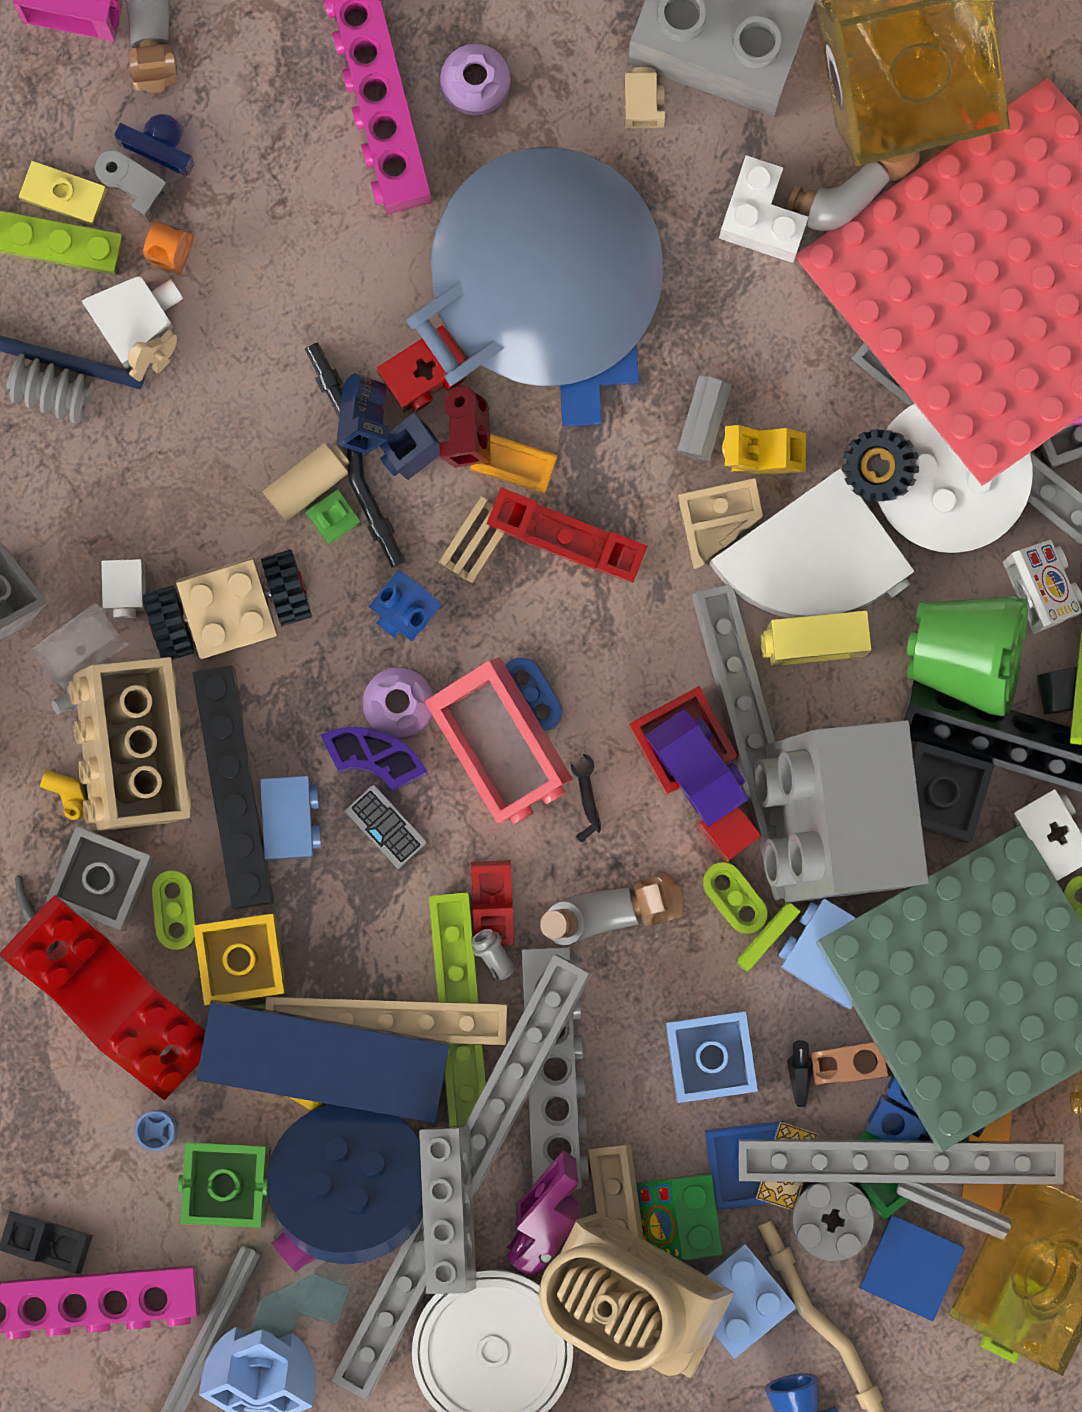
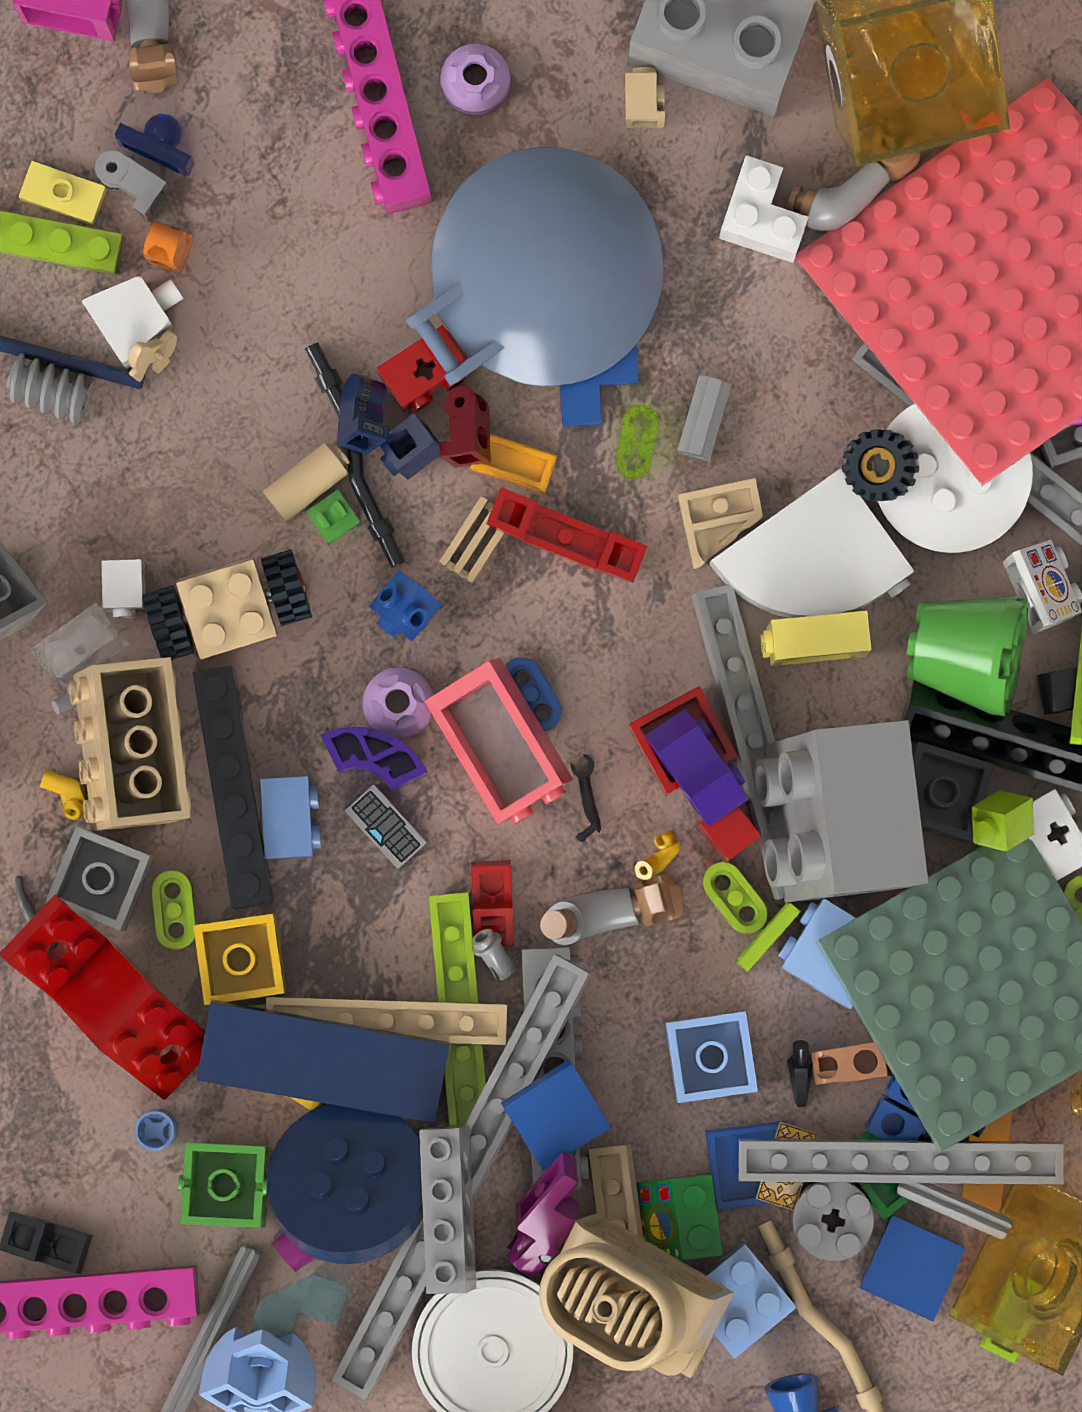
(556, 1114): none -> blue tile
(627, 440): none -> clear neon green beam
(660, 859): none -> yellow arm
(764, 450): yellow brick -> none
(1003, 820): none -> lime brick

